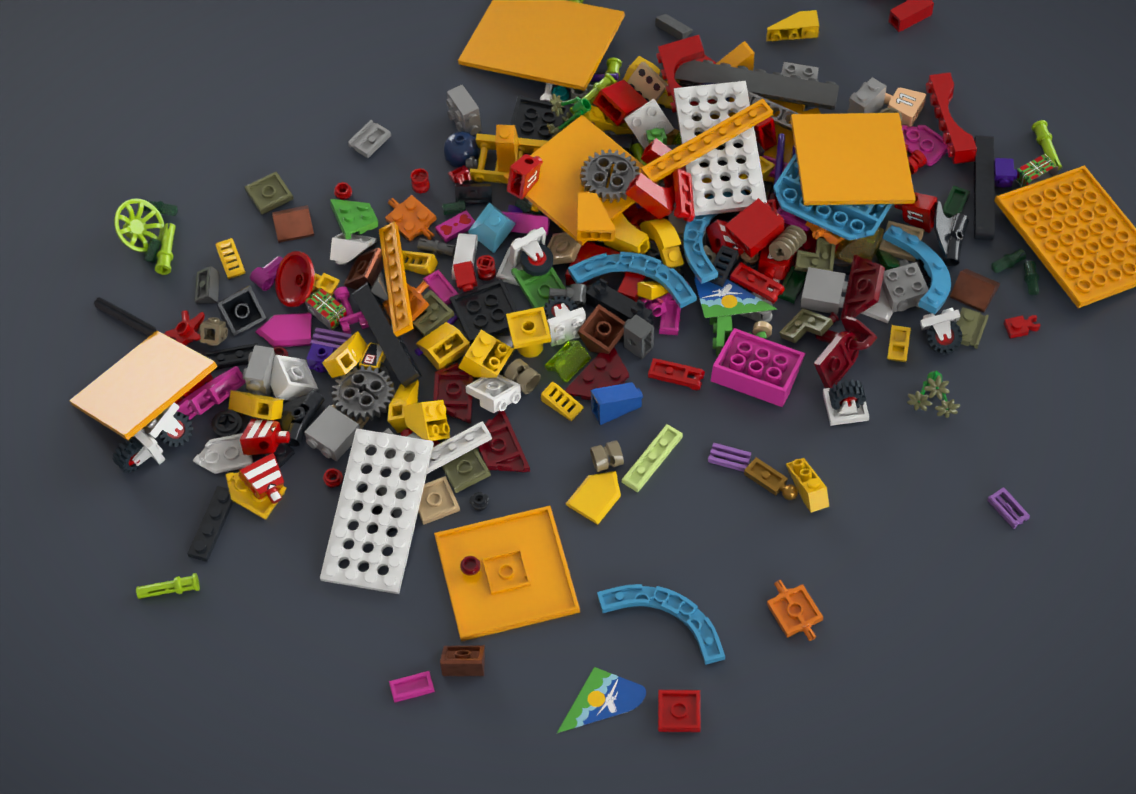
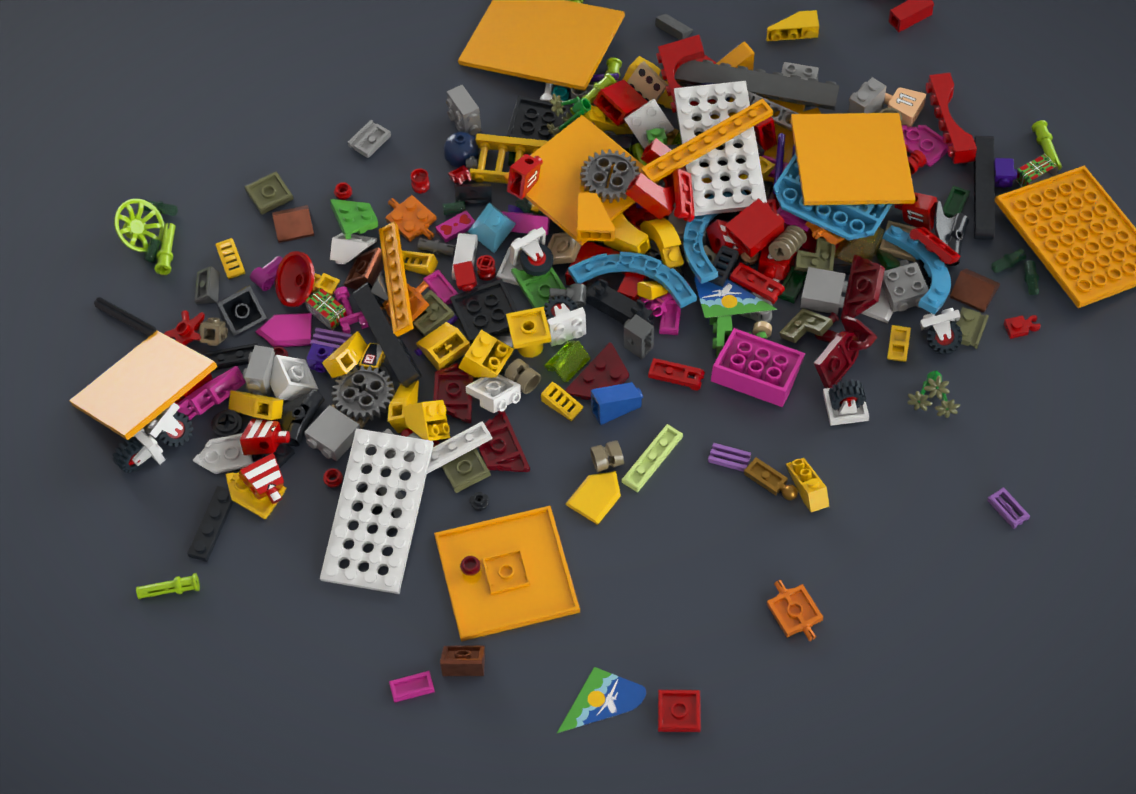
(437, 501): tan tile -> none
(506, 146): light orange slope -> none
(601, 330): copper slope -> none
(670, 602): dark azure plate -> none
(934, 244): none -> red plate

